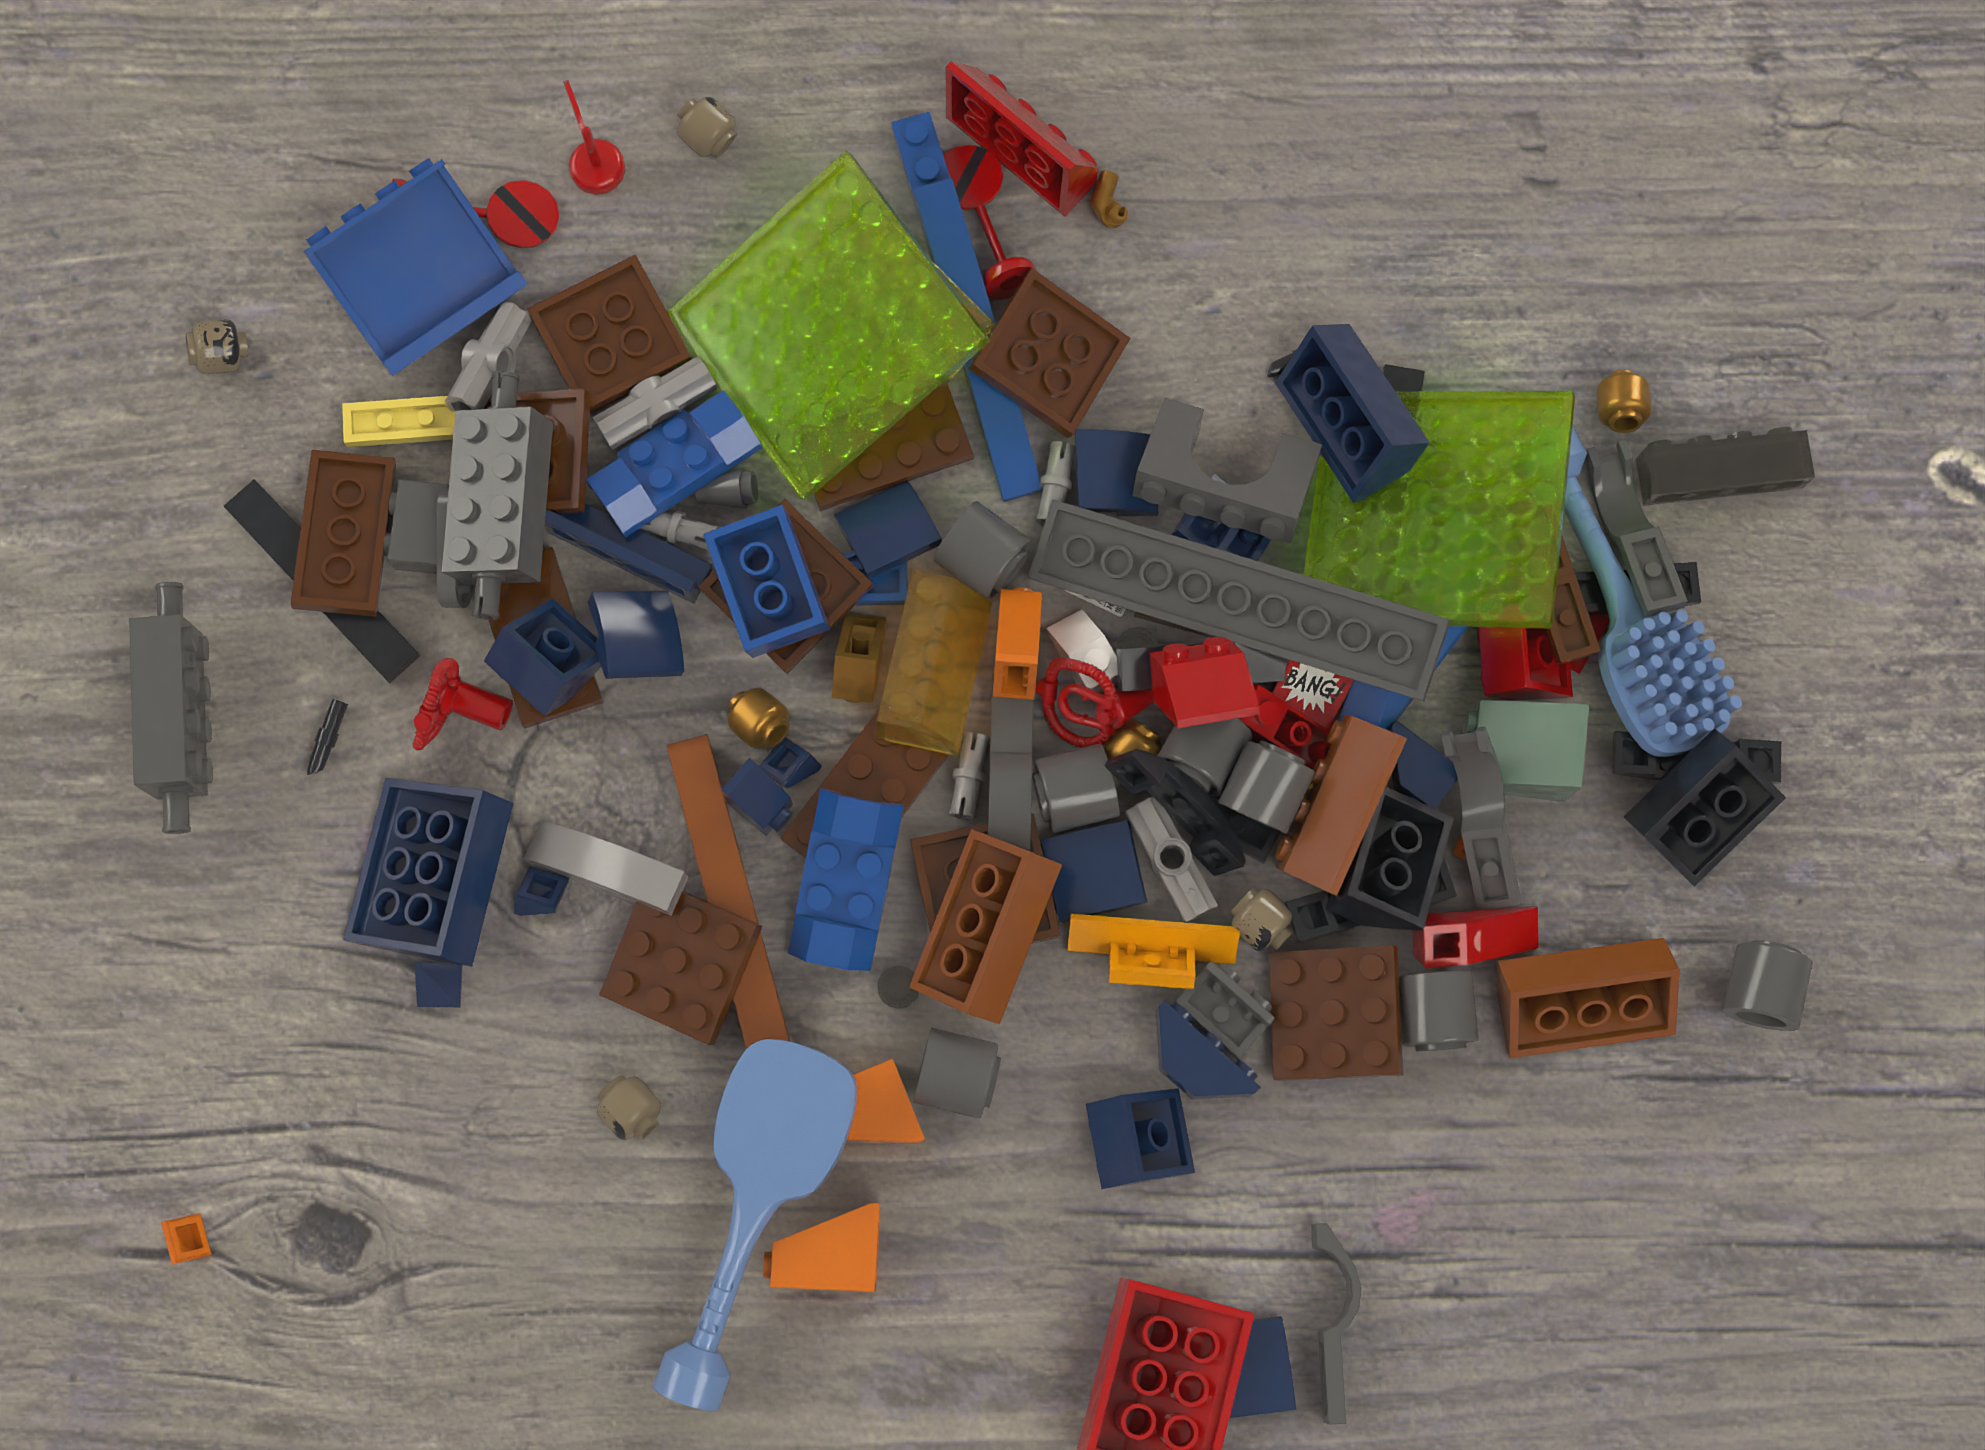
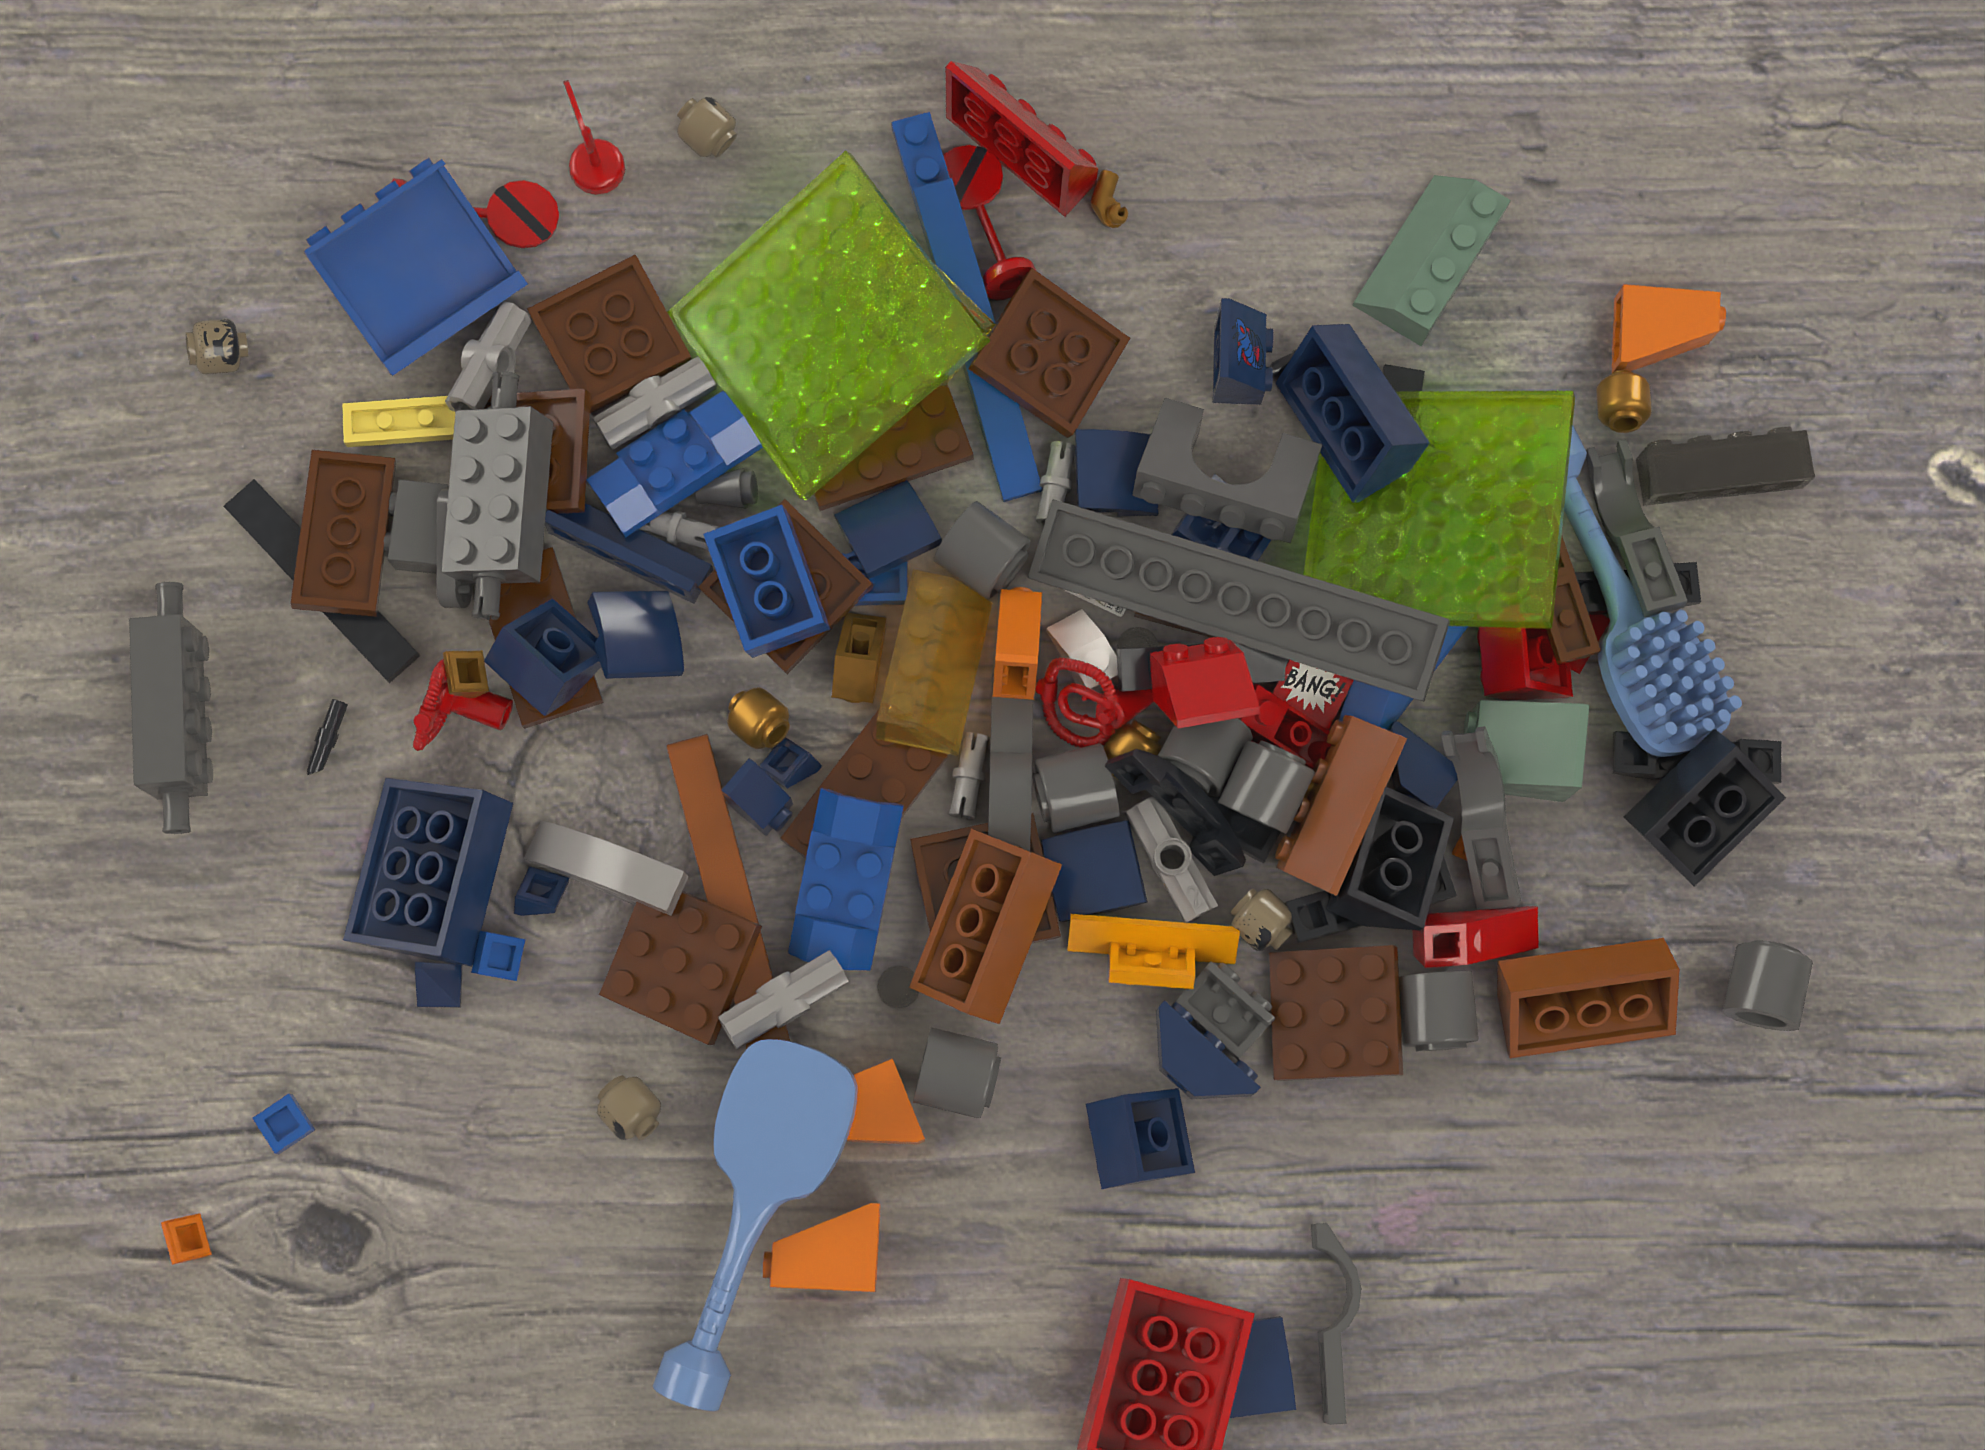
(283, 1123): none -> blue plate
(466, 673): none -> pearl gold slope
(498, 955): none -> blue plate
(783, 999): none -> light grey piece
(1240, 354): none -> dark blue slope
(1431, 255): none -> sand green slope
(1662, 323): none -> orange slope

